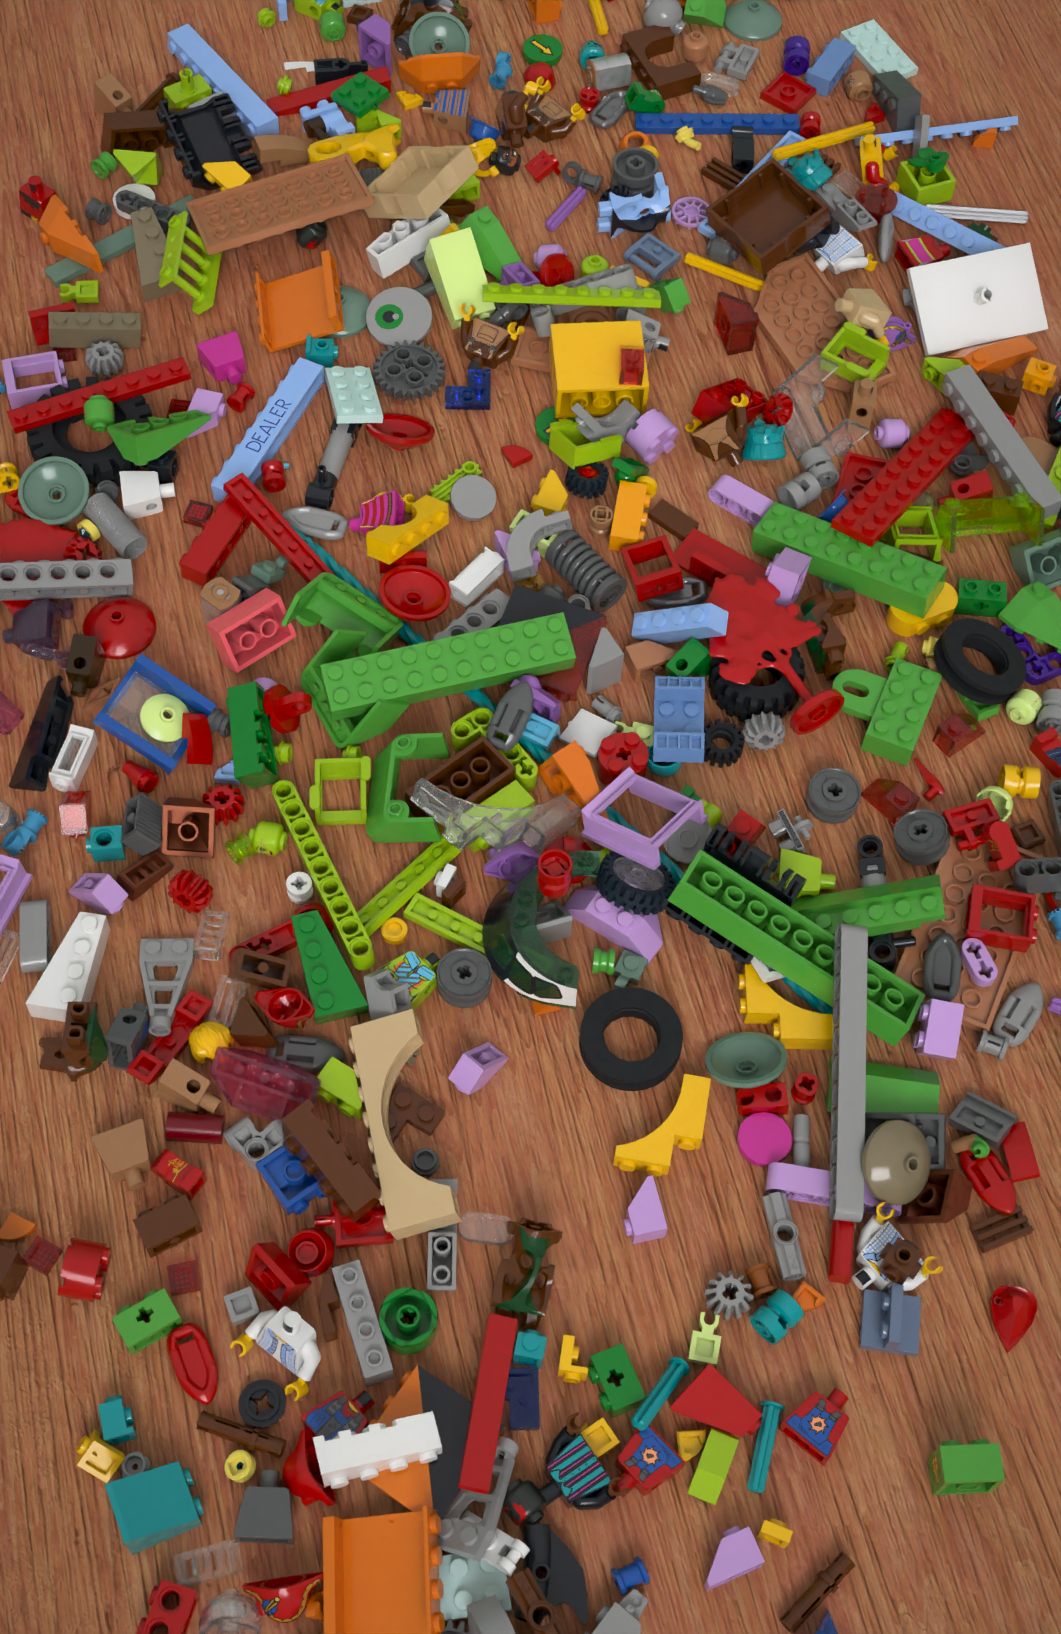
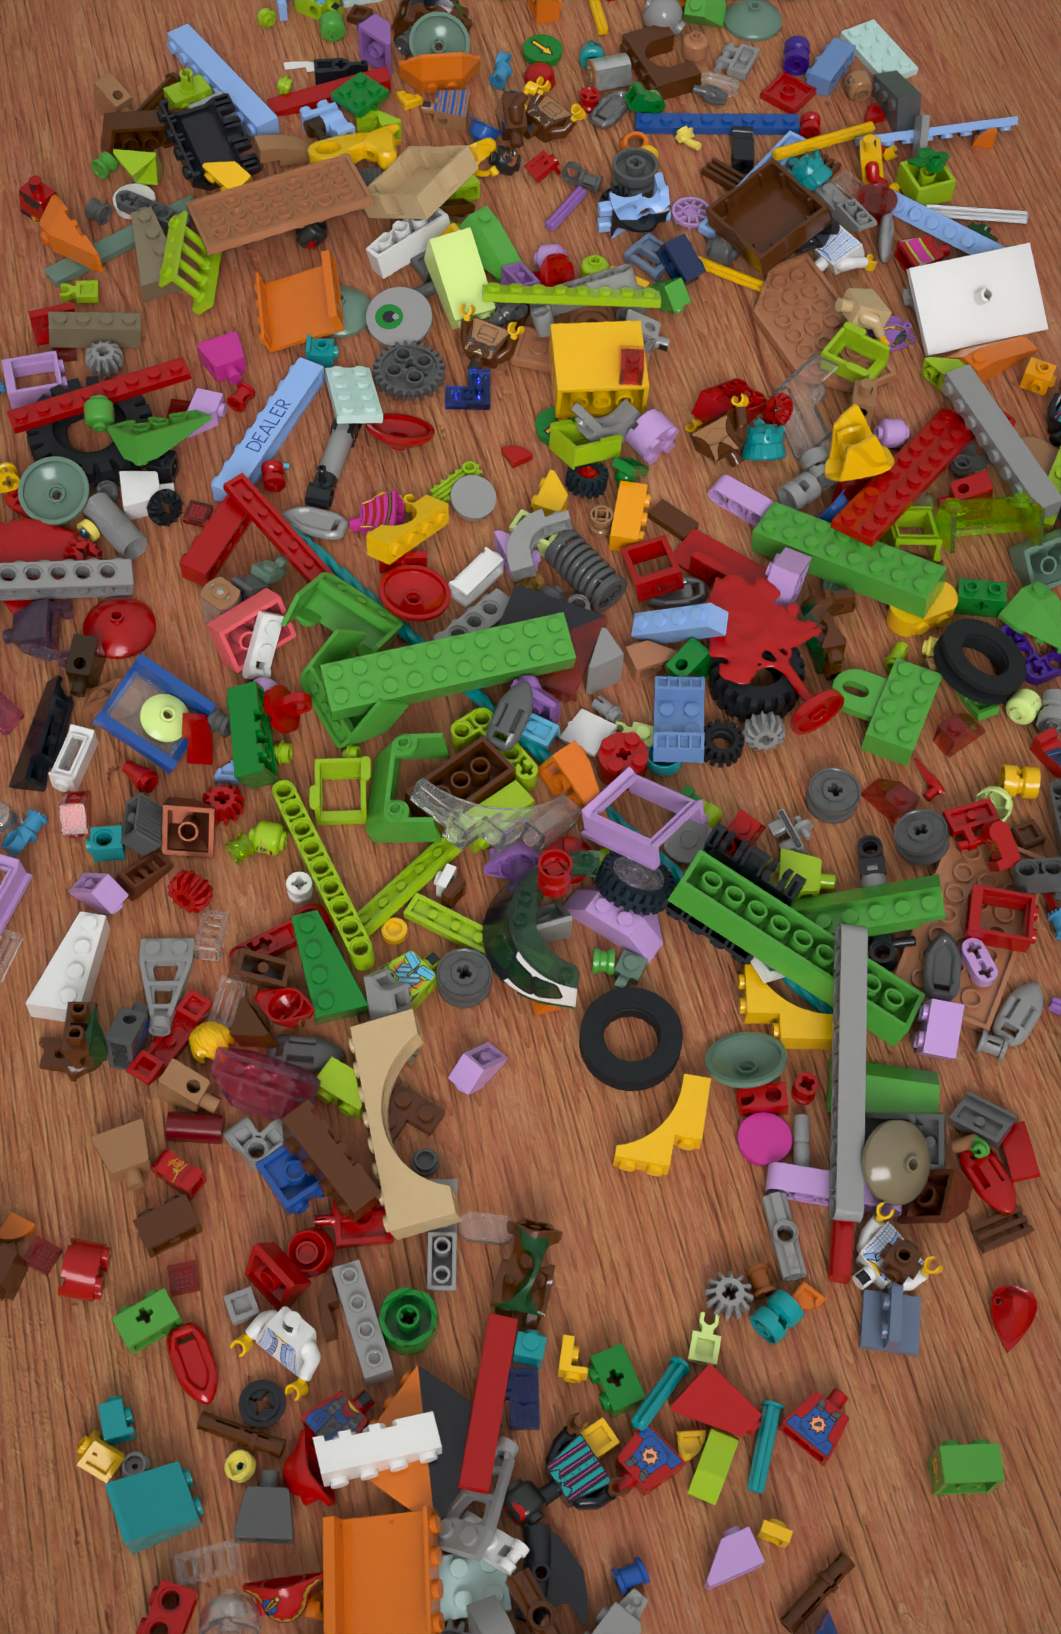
(35, 936): light grey beam -> none
(155, 507): none -> black gear
(262, 645): none -> white plate
(645, 1215): lavender slope -> none
(652, 484): yellow tile -> none
(681, 260): none -> dark blue brick
(735, 323): clear red slope -> none
(855, 450): none -> yellow piece
(1003, 390): reddish brown brick -> none

